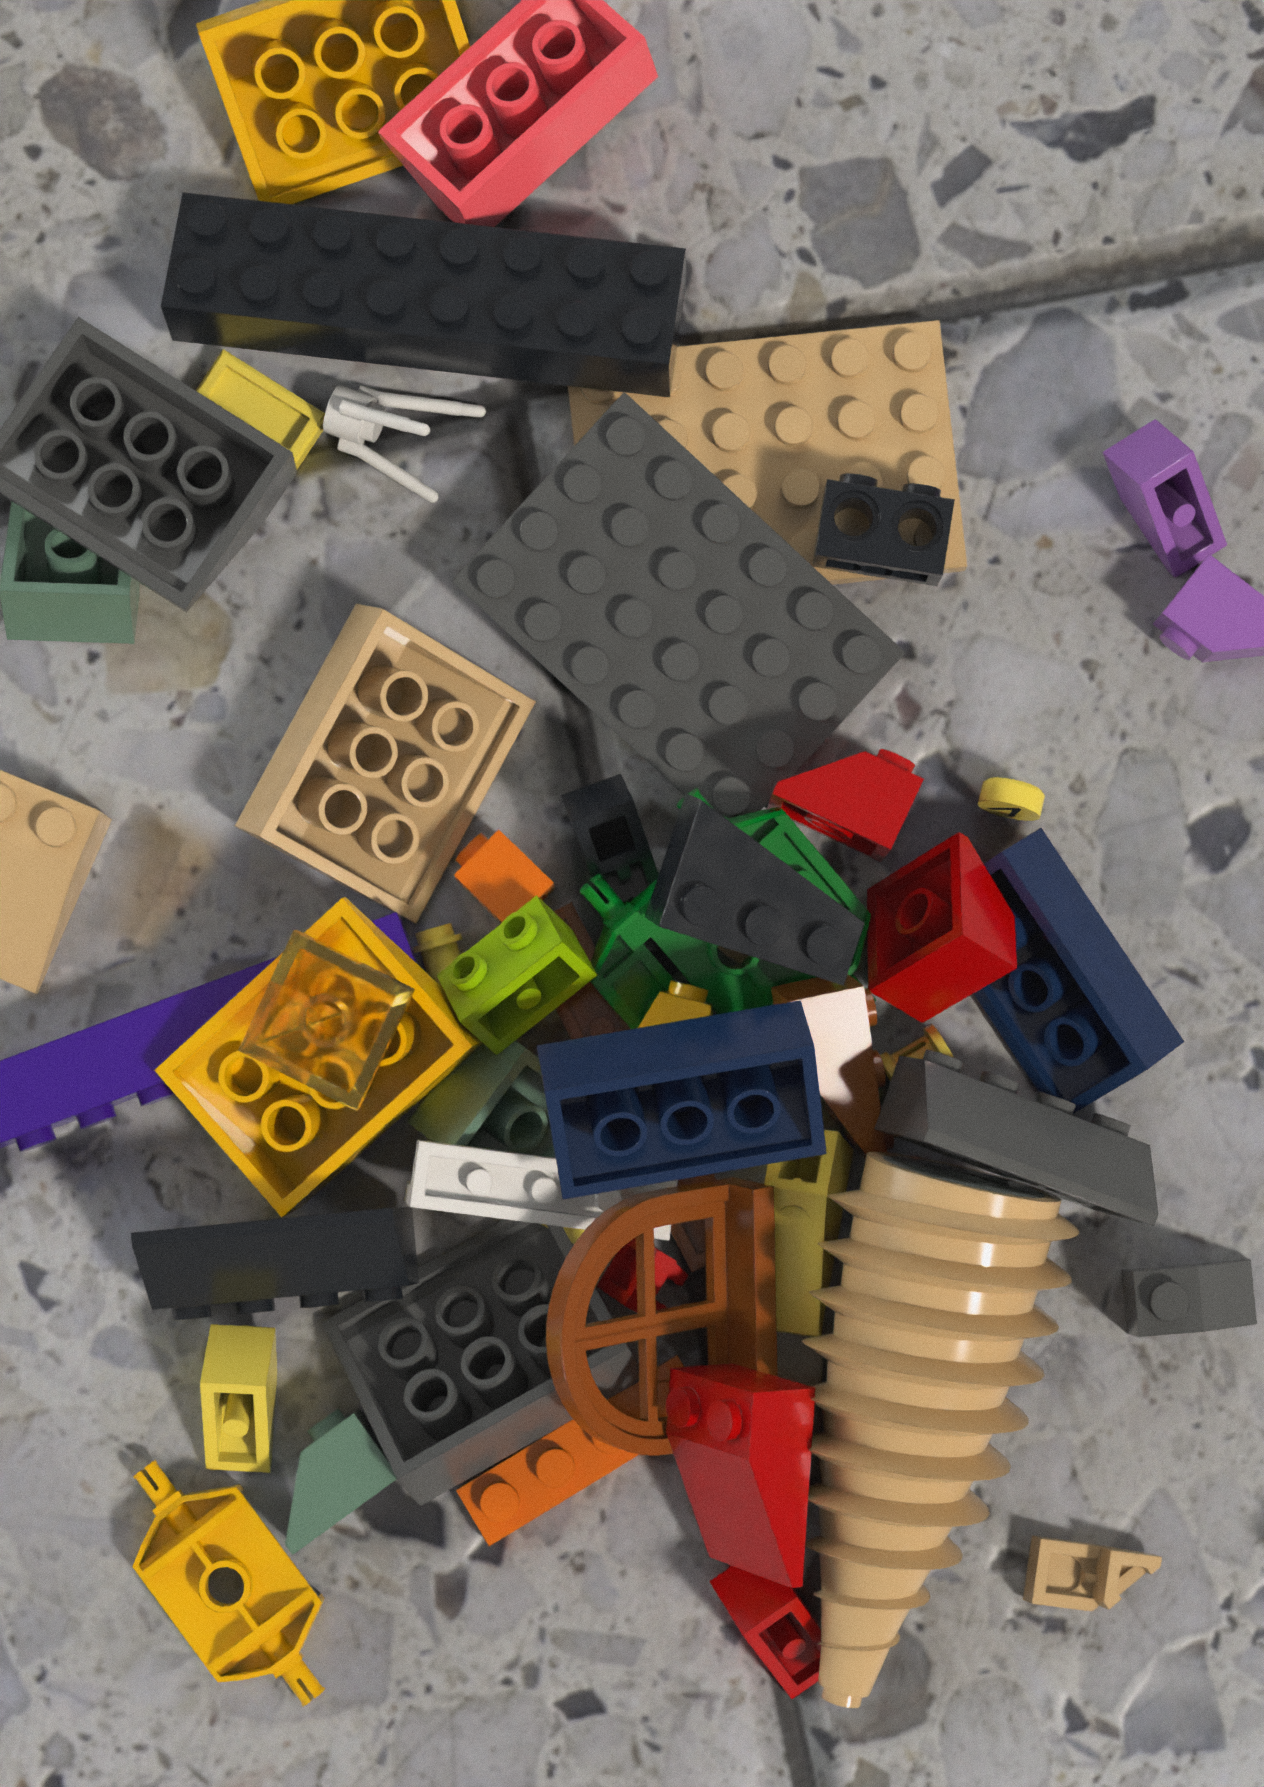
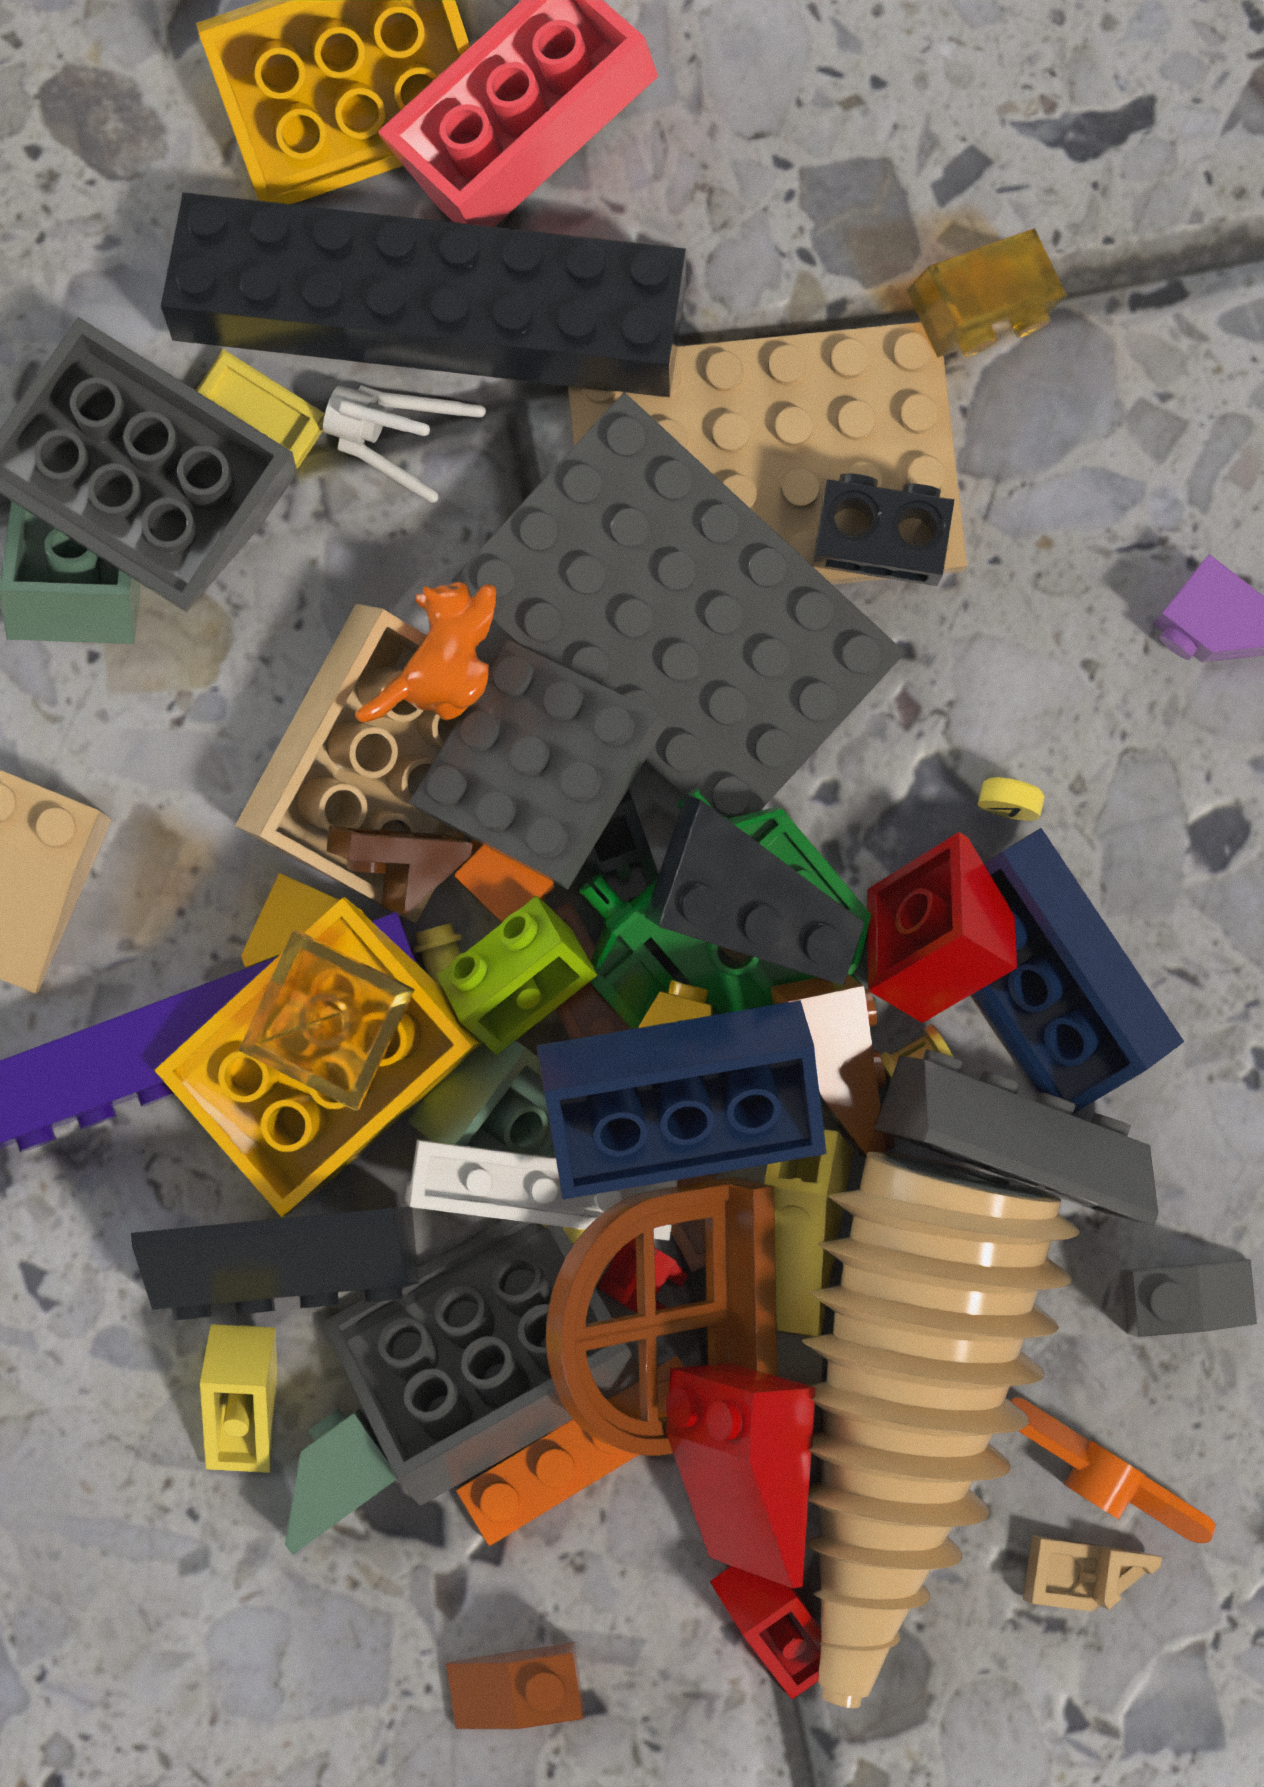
(219, 1530): yellow plate -> none
(287, 908): none -> yellow slope
(410, 860): none -> reddish brown slope
(445, 668): none -> orange animal
(517, 1688): none -> dark orange slope
(539, 763): none -> dark grey plate
(853, 800): red slope -> none
(987, 294): none -> clear yellow brick
(1110, 1480): none -> orange piece
(1166, 496): medium lavender slope -> none

